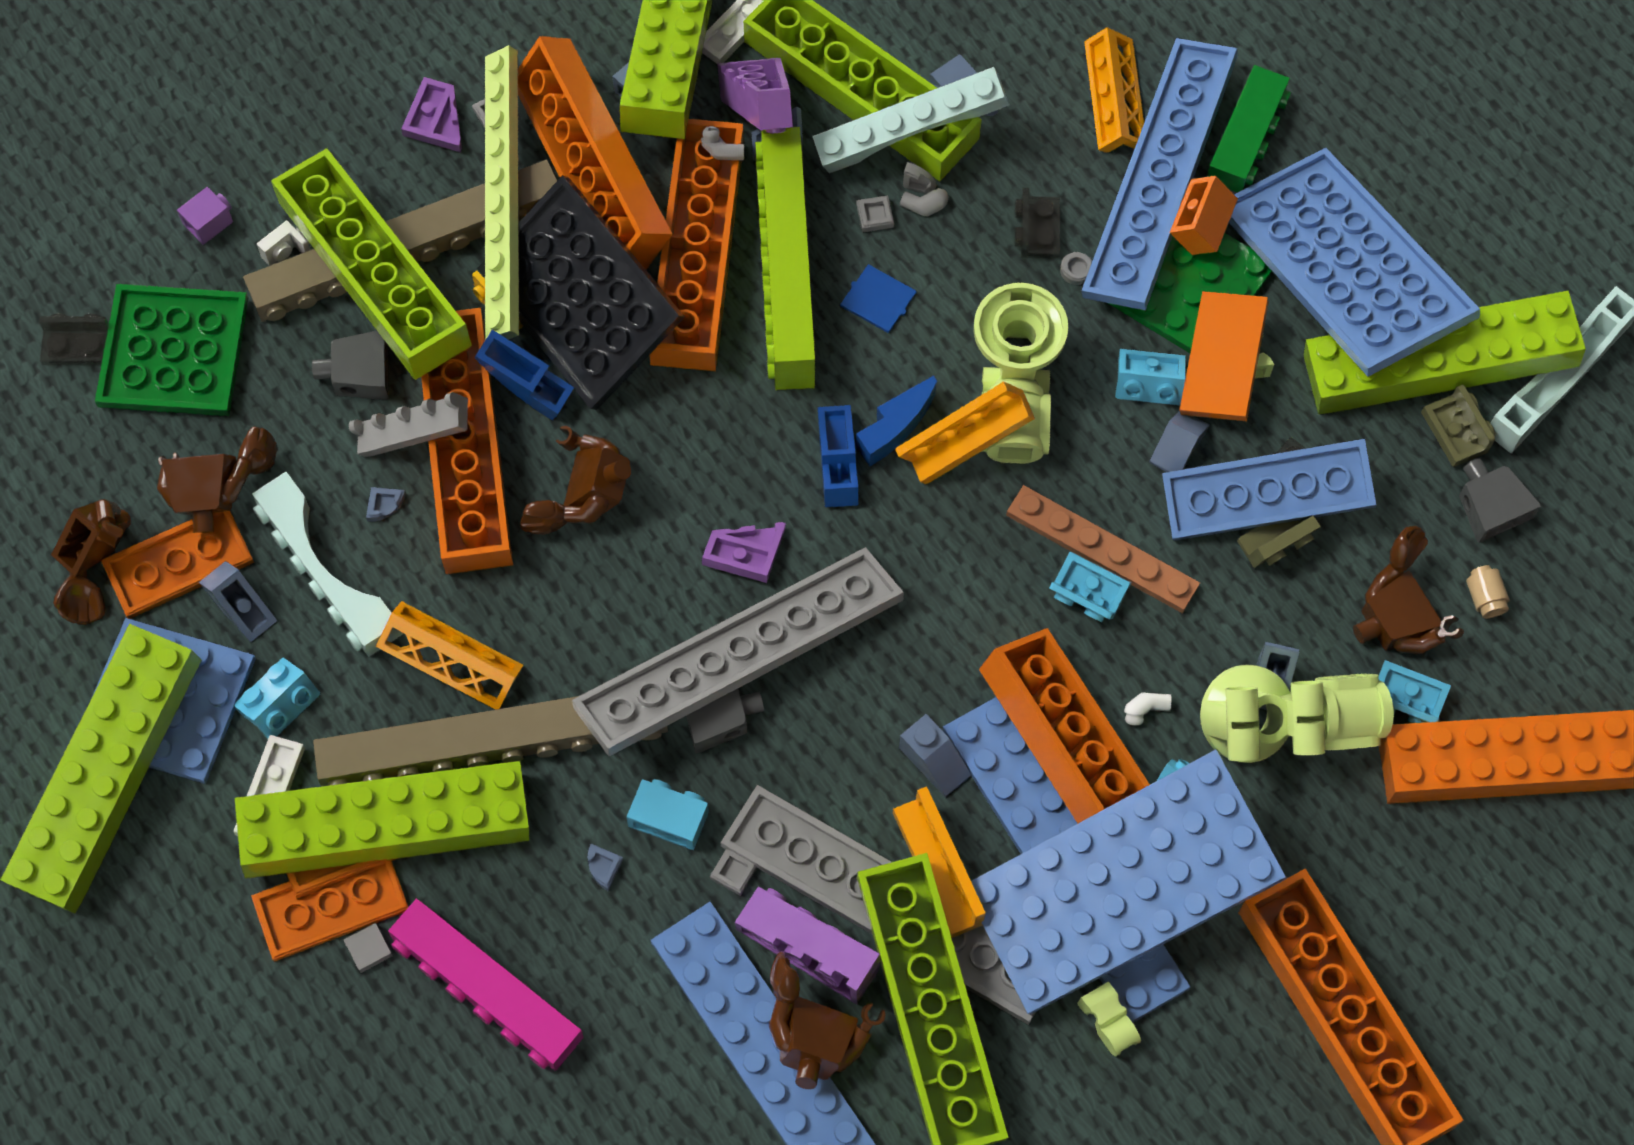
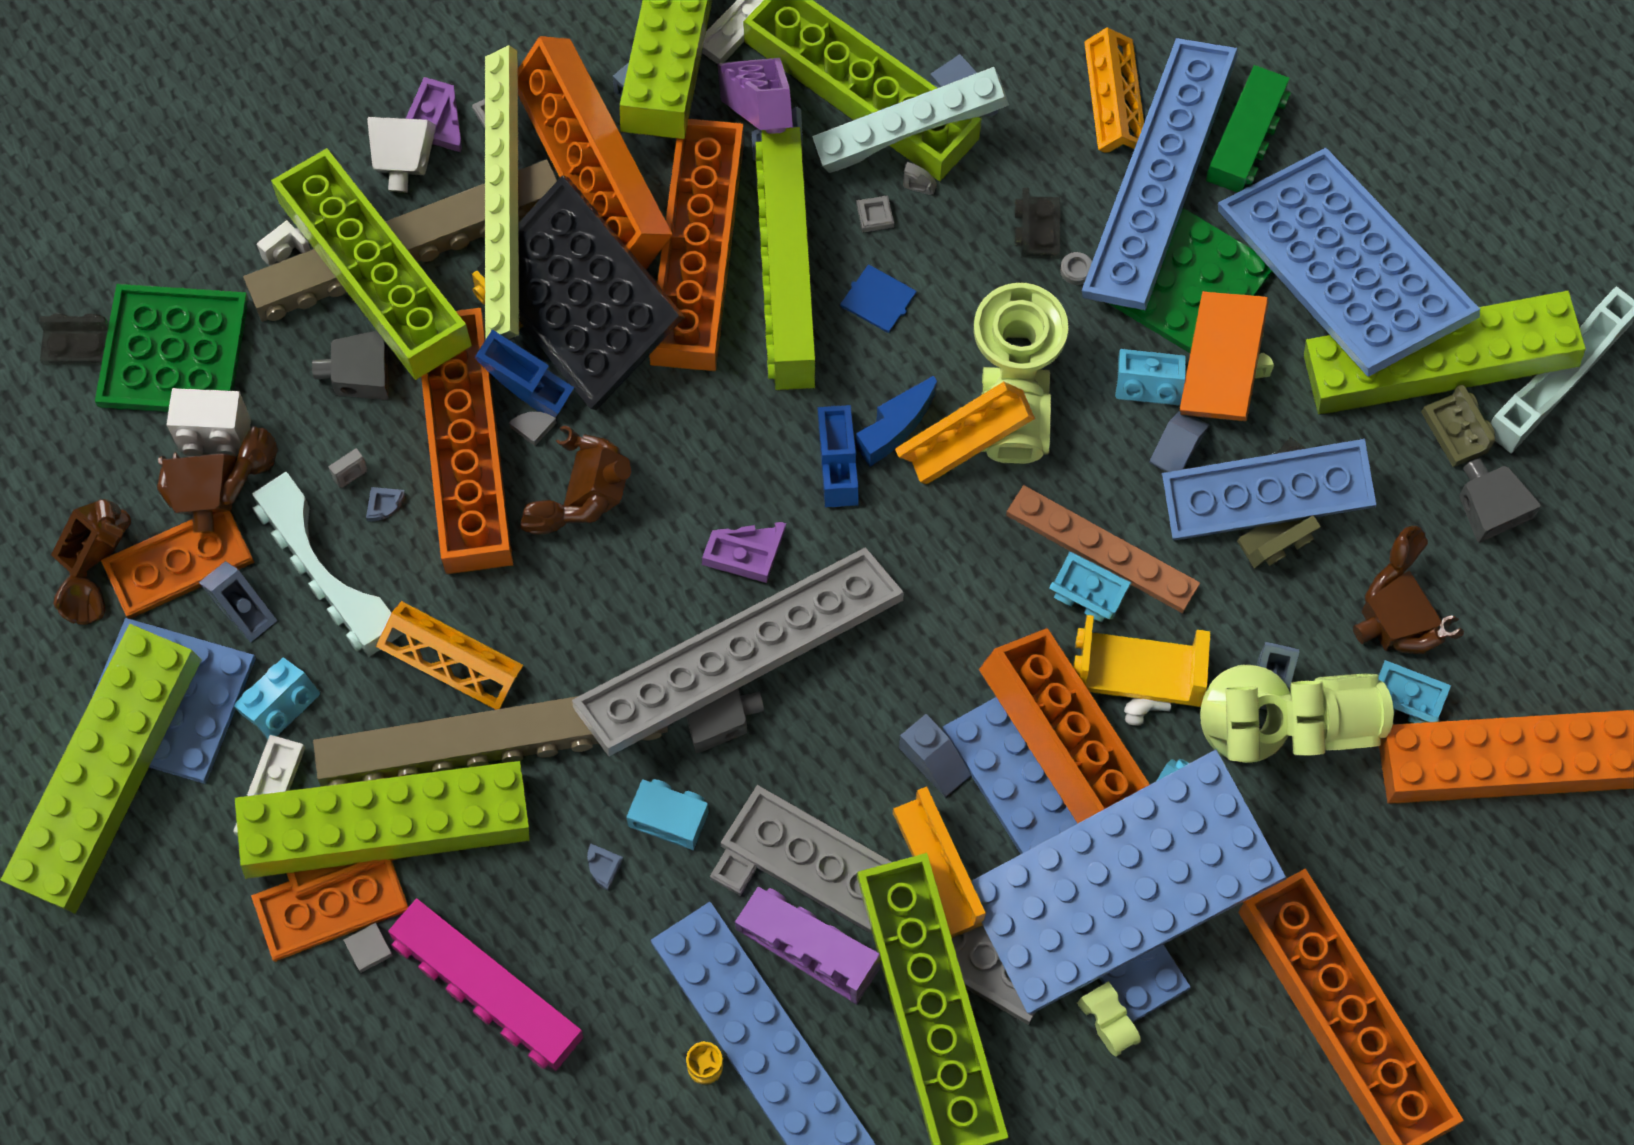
(206, 215): medium lavender brick -> none
(207, 421): none -> white brick
(348, 468): none -> light grey tile
(400, 148): none -> white torso
(411, 425): light grey hinge -> none
(533, 425): none -> light grey tile
(706, 1056): none -> yellow wheel
(718, 148): light grey arm -> none
(812, 1035): reddish brown torso -> none
(927, 204): light grey arm -> none
(1143, 666): none -> yellow panel
(1203, 215): orange brick -> none
(1488, 591): tan brick -> none

